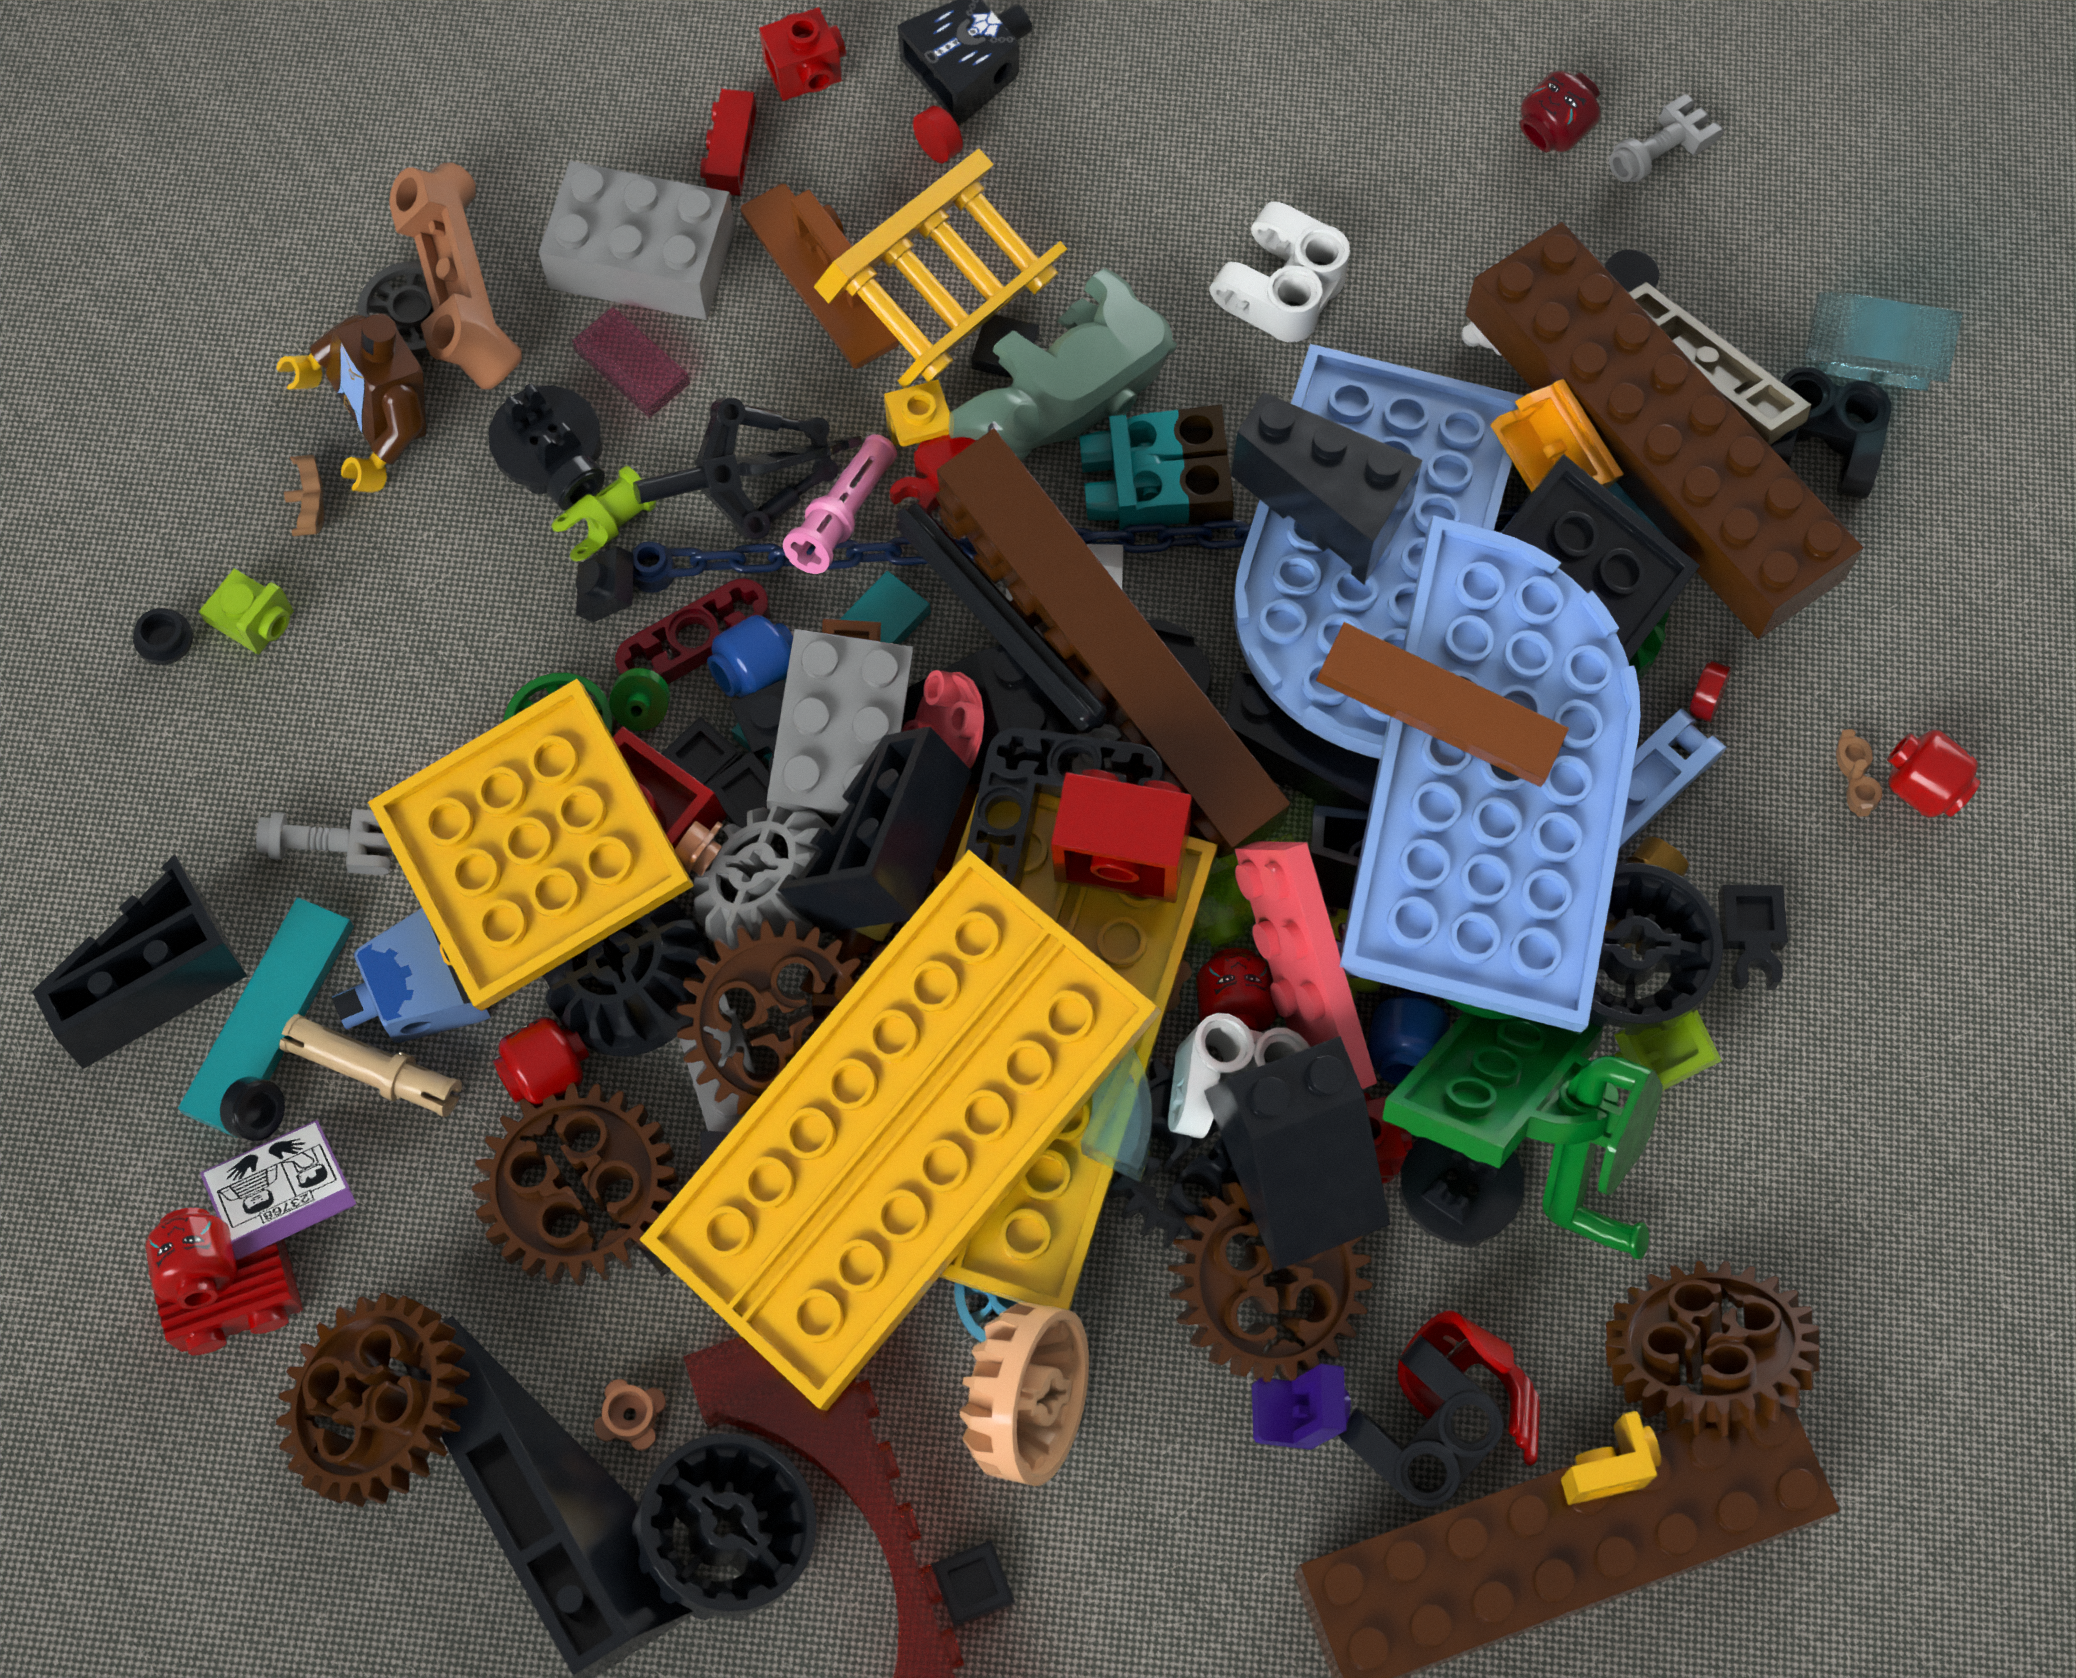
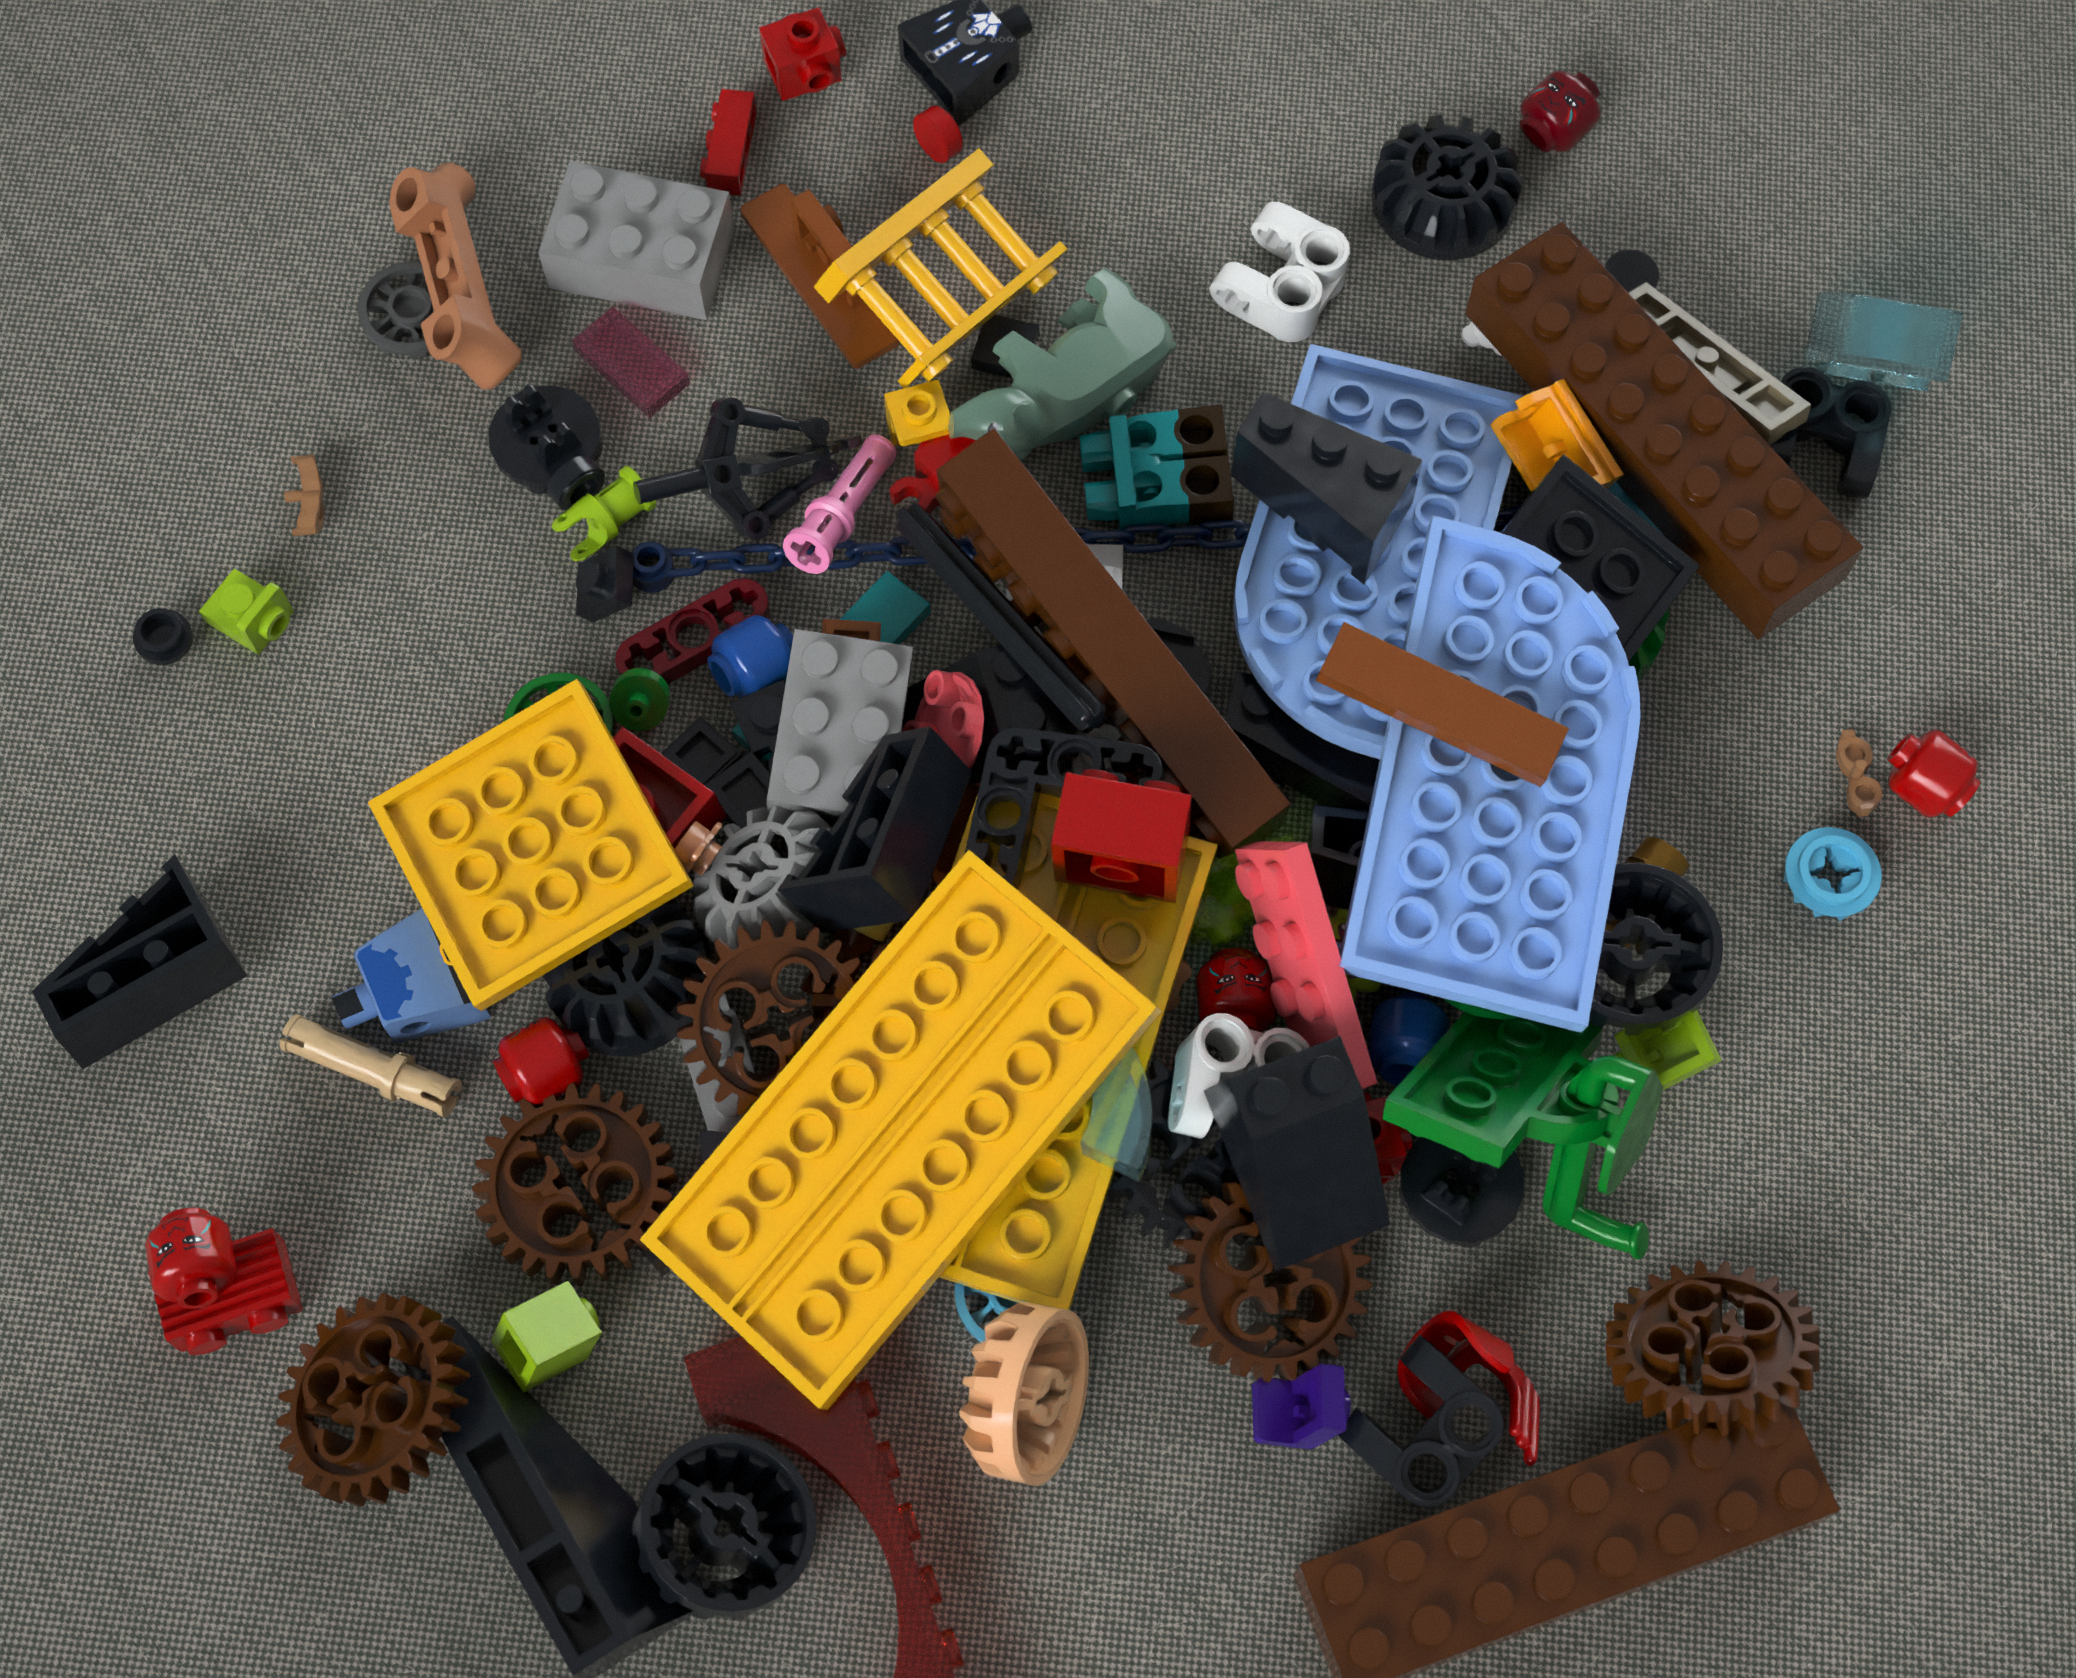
(252, 1108): black tile -> none
(275, 836): light grey hinge -> none
(277, 991): teal tile -> none
(278, 1189): tile -> none
(377, 385): reddish brown torso -> none
(546, 1335): none -> lime brick
(619, 1399): nougat plate -> none
(973, 1584): black tile -> none
(1440, 209): none -> black gear
(1605, 1474): yellow bracket -> none
(1633, 158): light grey hinge -> none
(1663, 774): light blue plate -> none
(1710, 691): red tile -> none
(1755, 924): black plate -> none
(1846, 854): none -> medium azure gear

